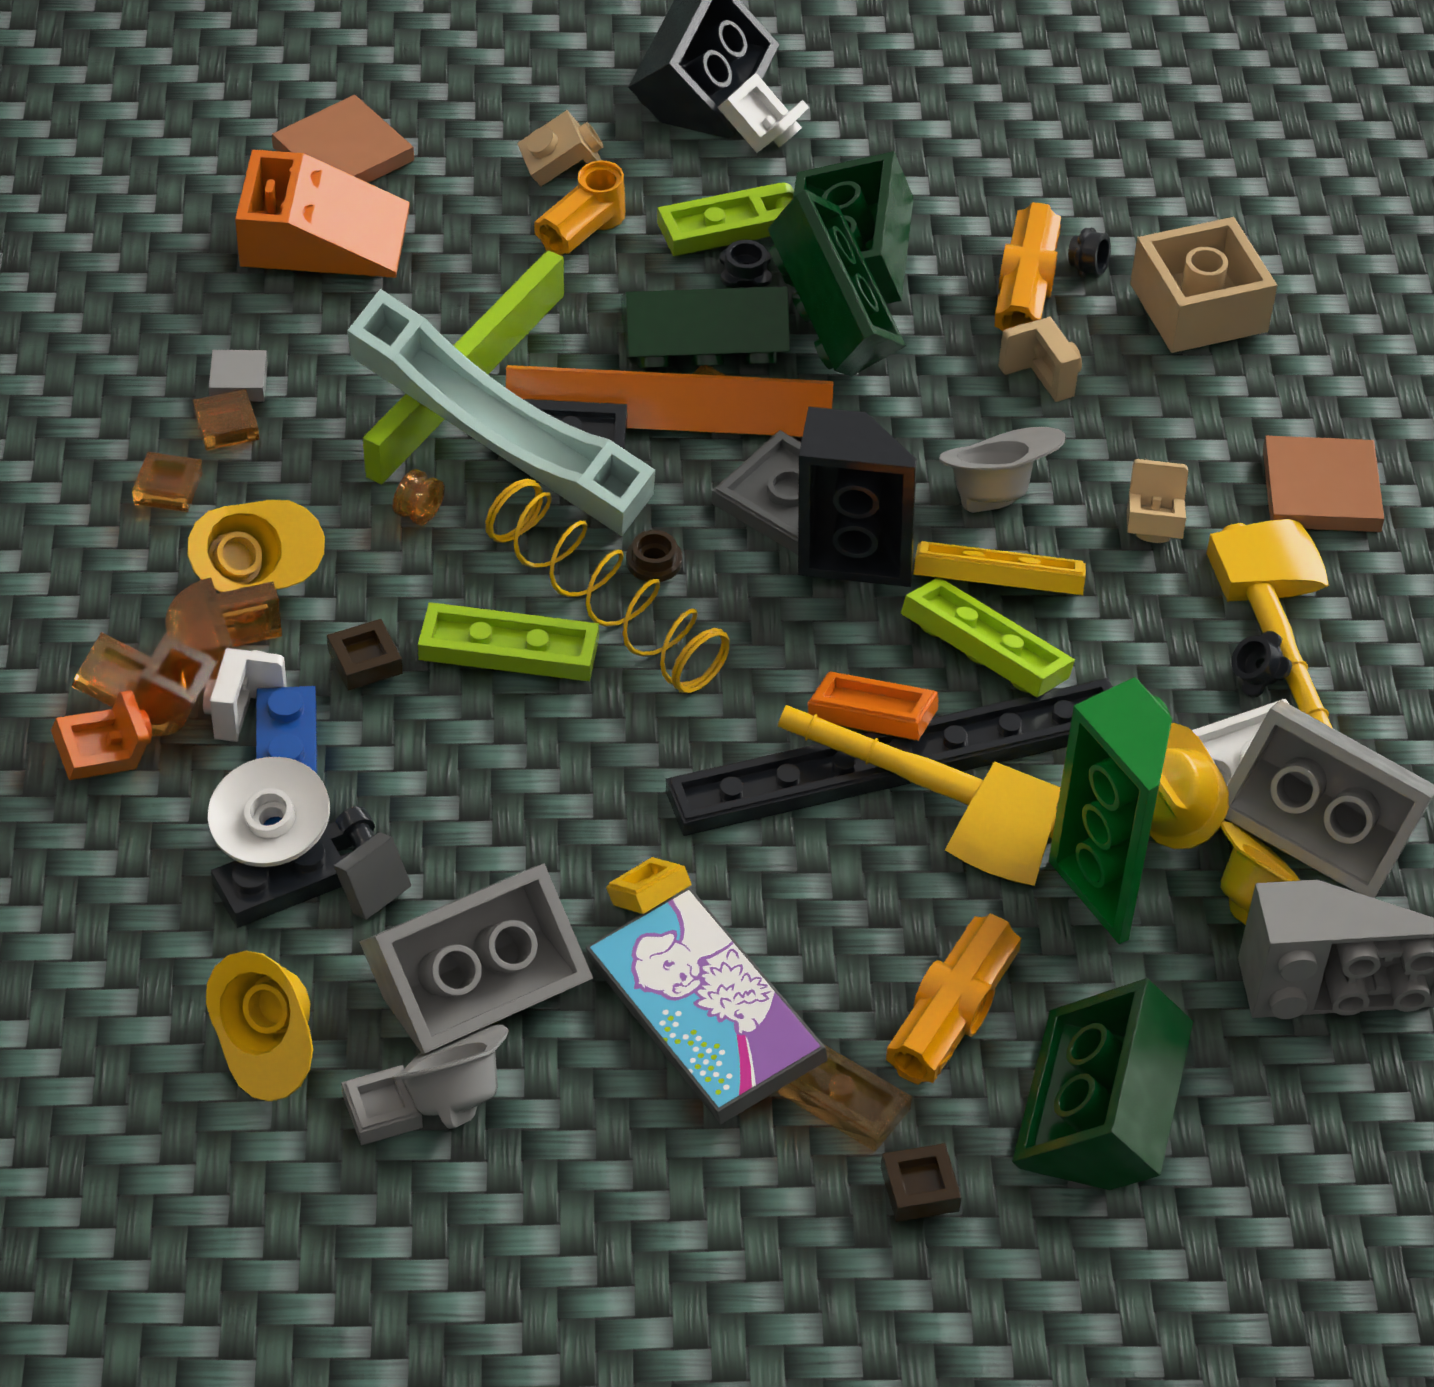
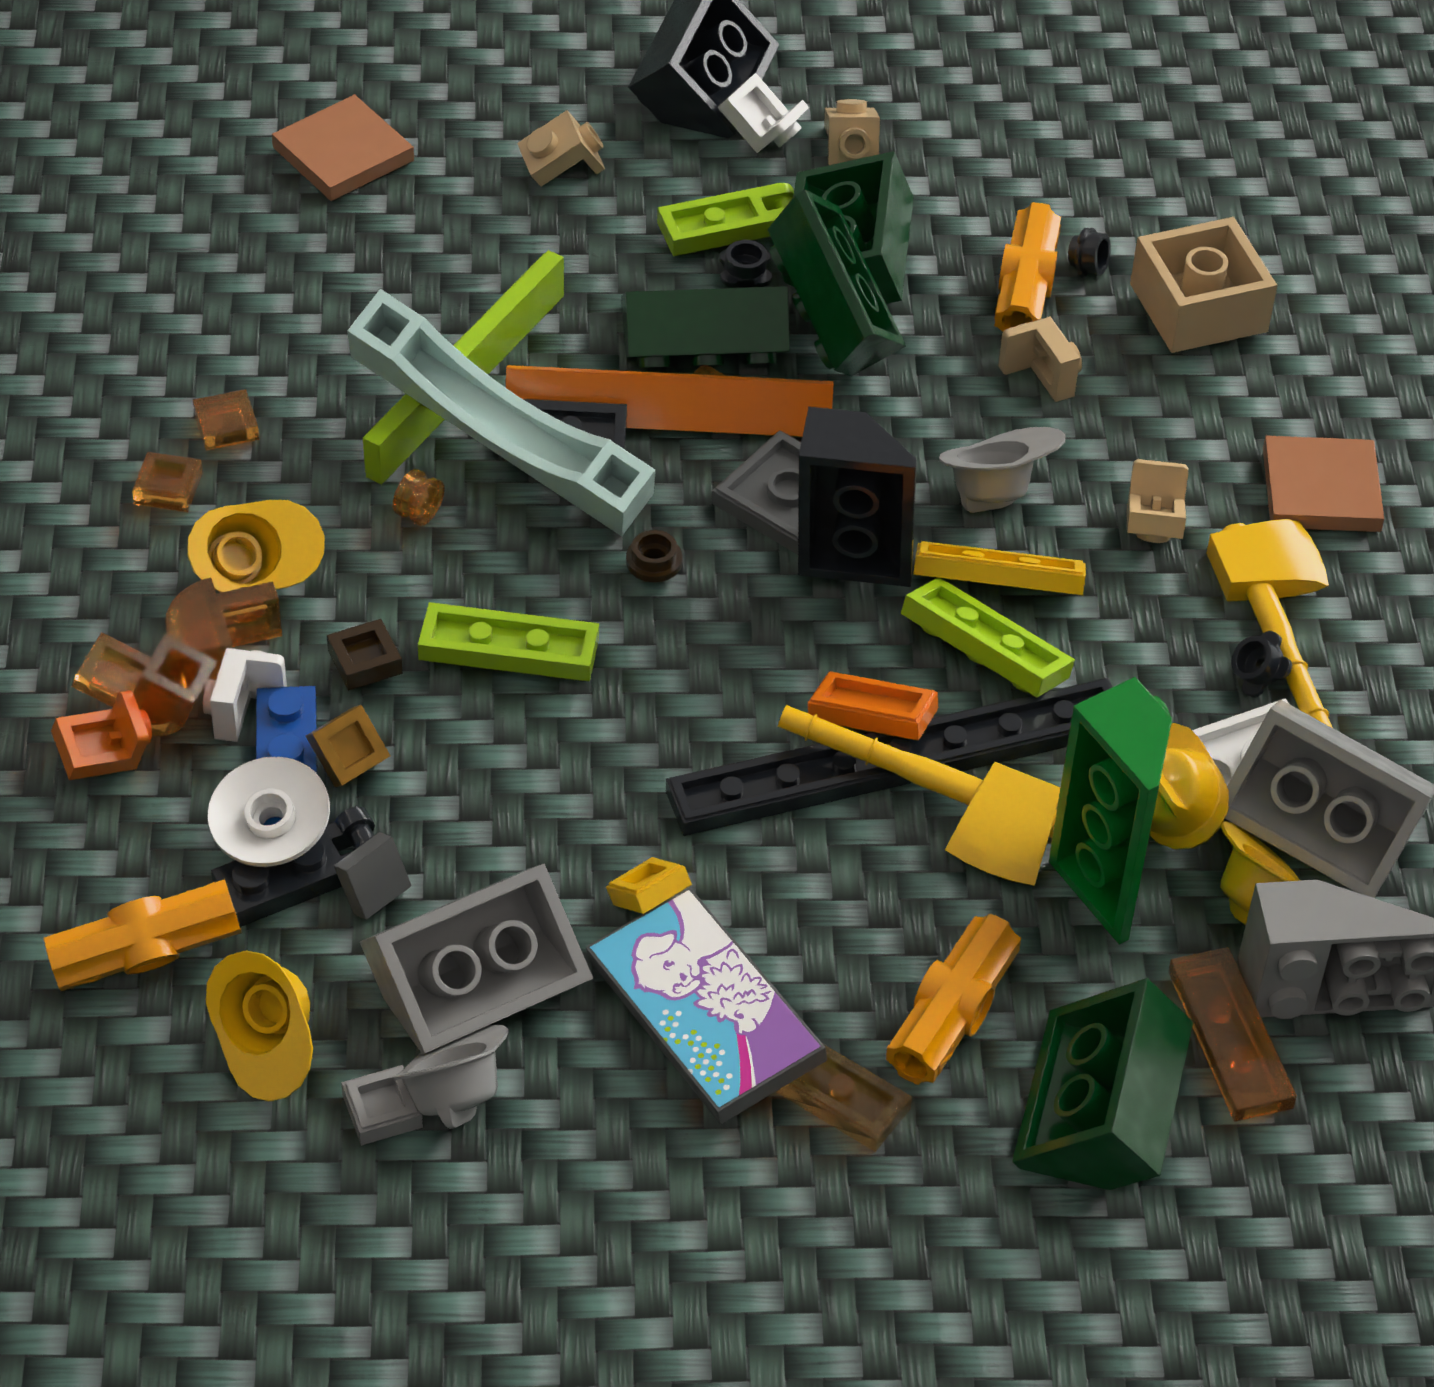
(142, 935): none -> light orange piece
(239, 371): light grey tile -> none
(316, 218): orange slope -> none
(348, 746): none -> pearl gold plate
(532, 518): yellow piece -> none
(589, 207): light orange piece -> none
(851, 131): none -> tan bracket
(920, 1182): dark brown plate -> none
(1232, 1034): none -> clear orange tile

